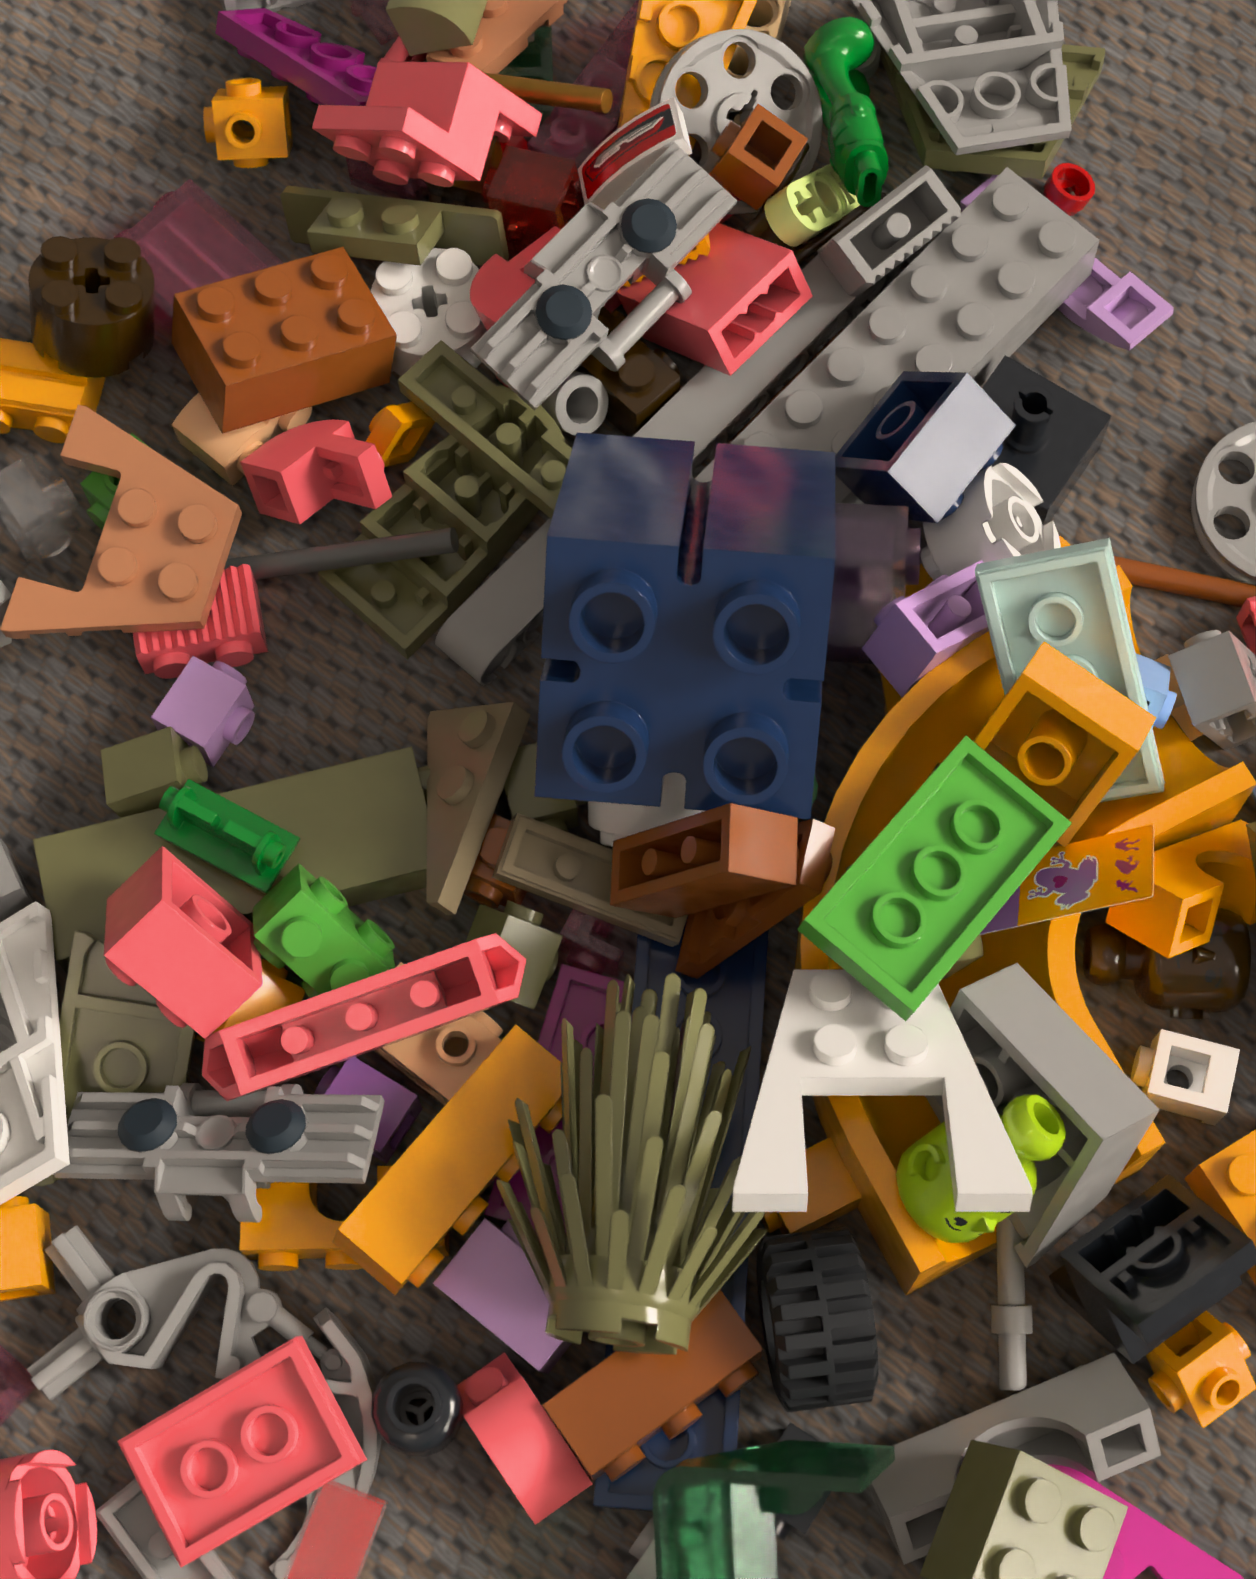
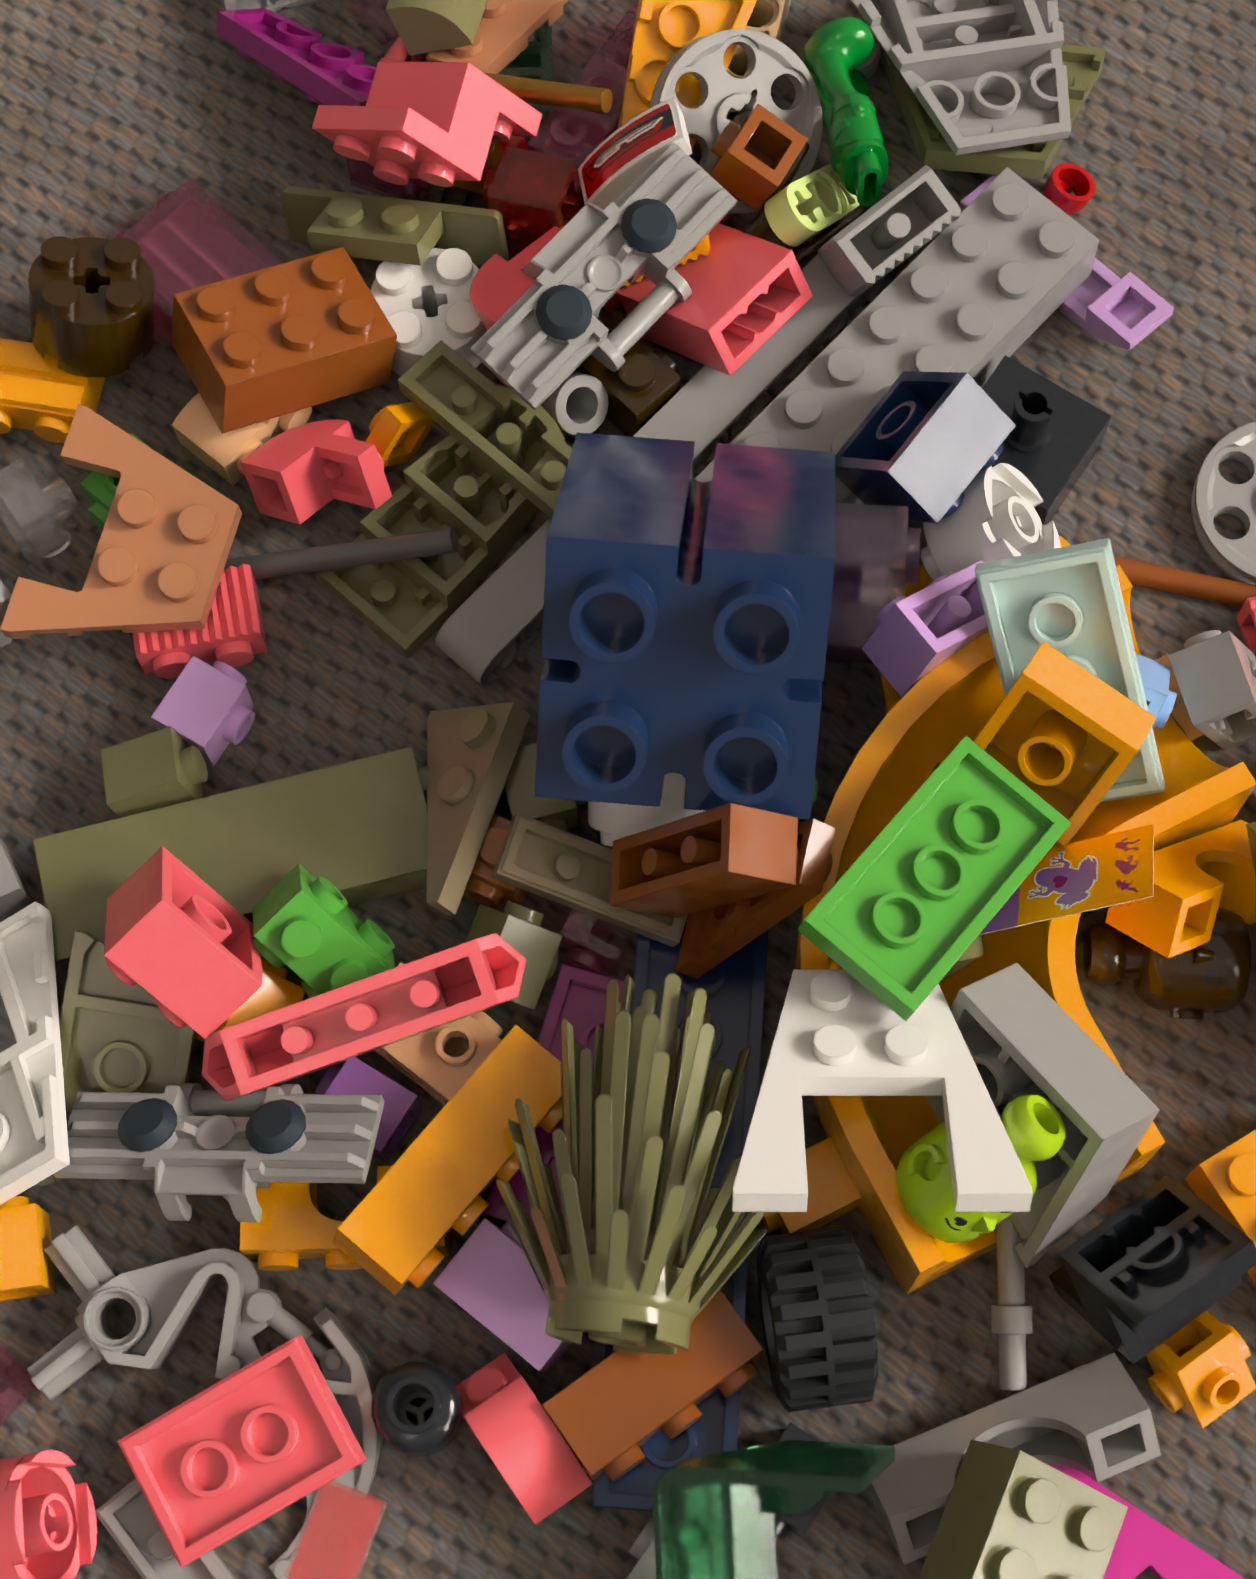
(225, 835): green hinge -> none
(263, 108): light orange brick -> none
(1205, 1063): white brick -> none

